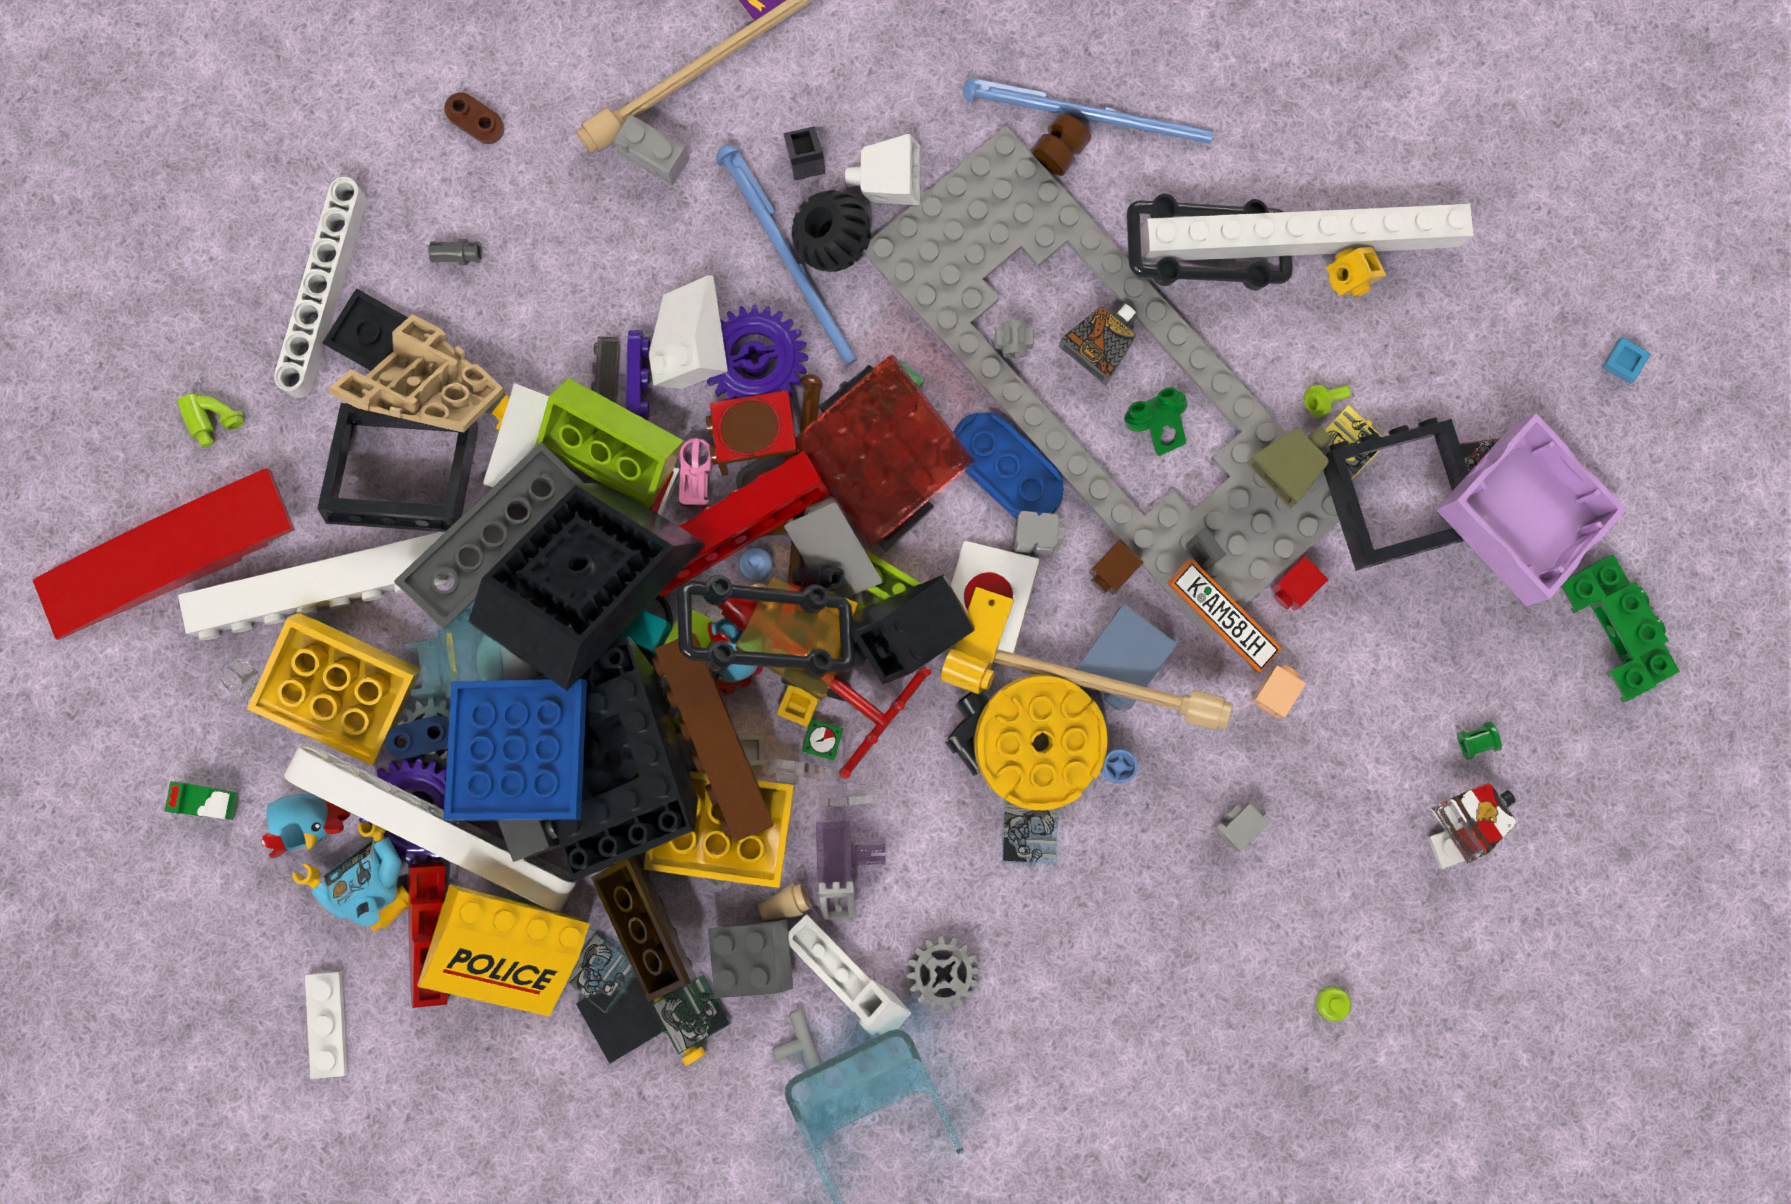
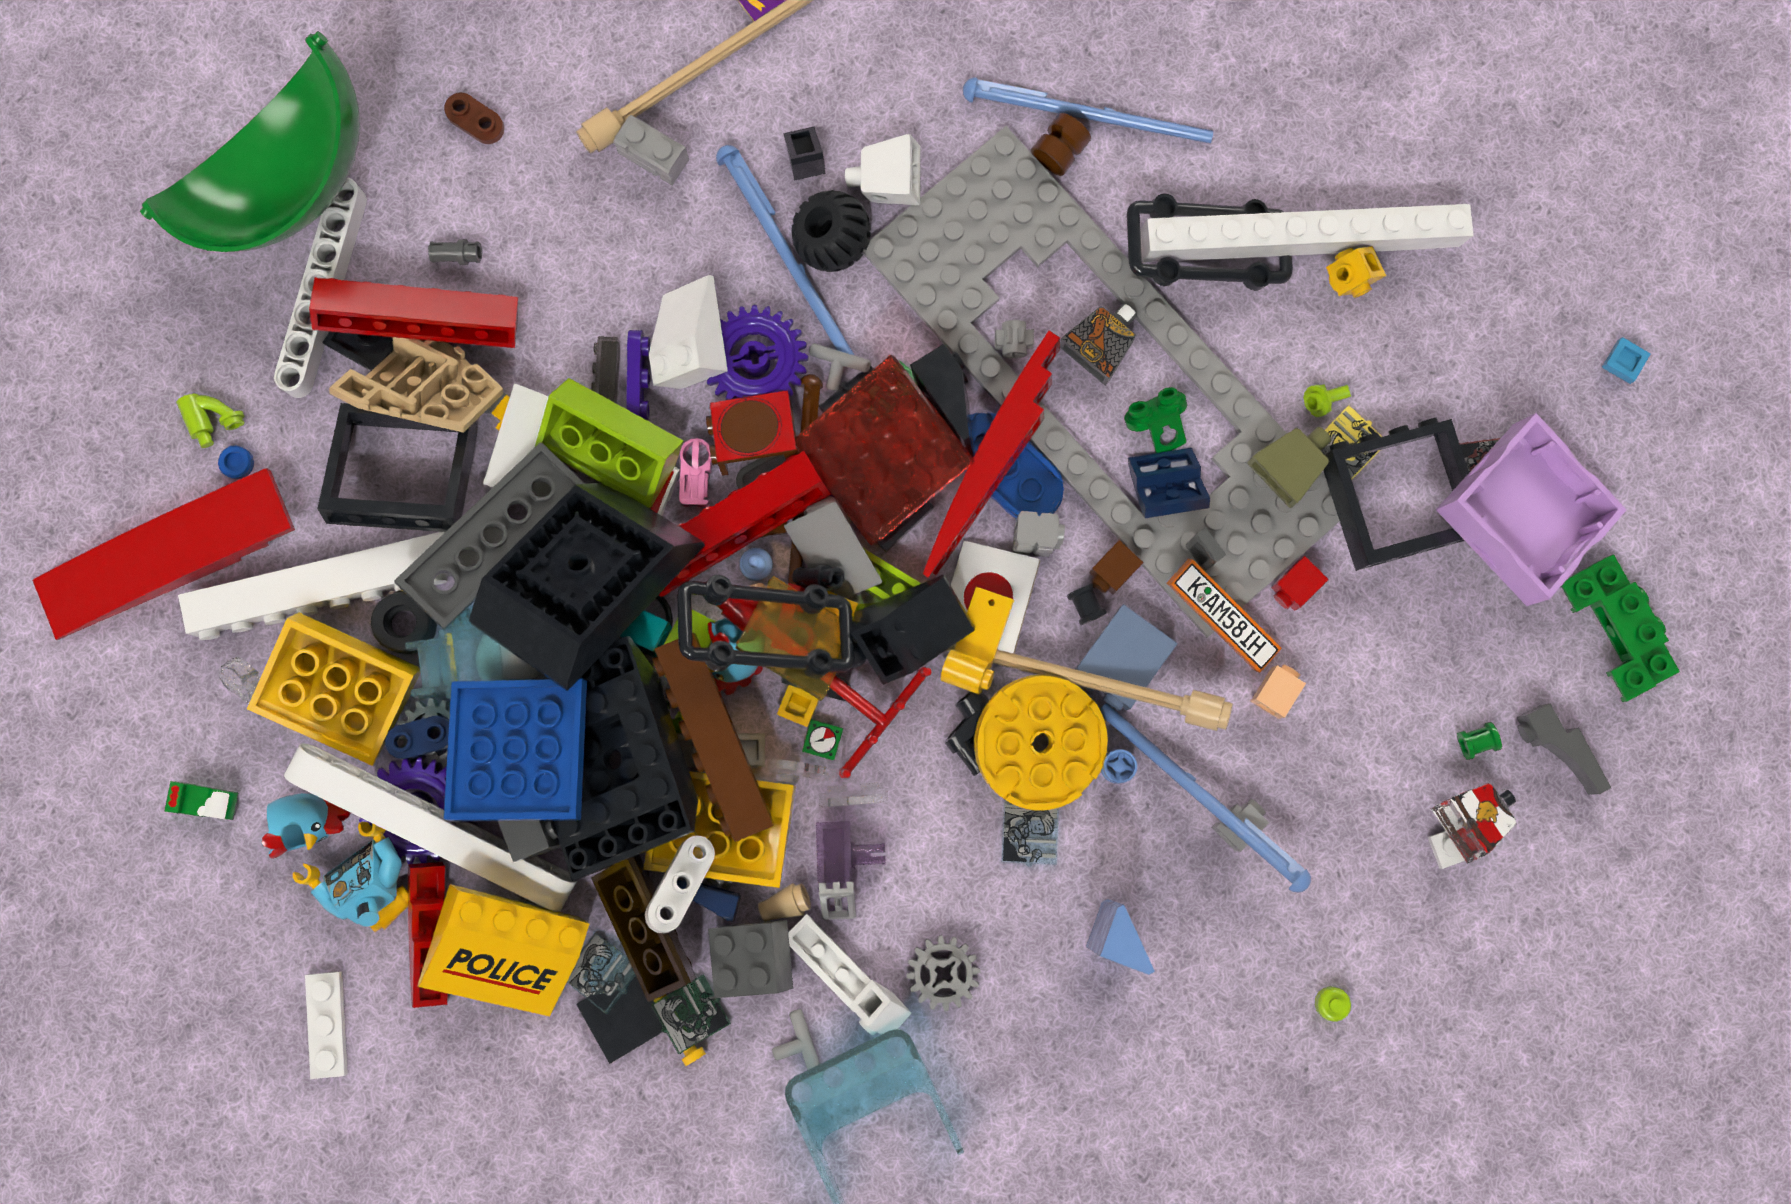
(235, 462): none -> blue tile
(275, 169): none -> green windscreen
(382, 622): none -> black tyre
(413, 312): none -> brick
(669, 894): none -> white plate
(718, 900): none -> dark blue slope
(839, 360): none -> light grey piece
(944, 385): none -> black slope
(998, 451): none -> red slope
(1086, 604): none -> black bush
(1117, 939): none -> medium blue slope
(1168, 483): none -> dark blue slope
(1245, 830): none -> medium blue bar
(1543, 728): none -> dark grey slope

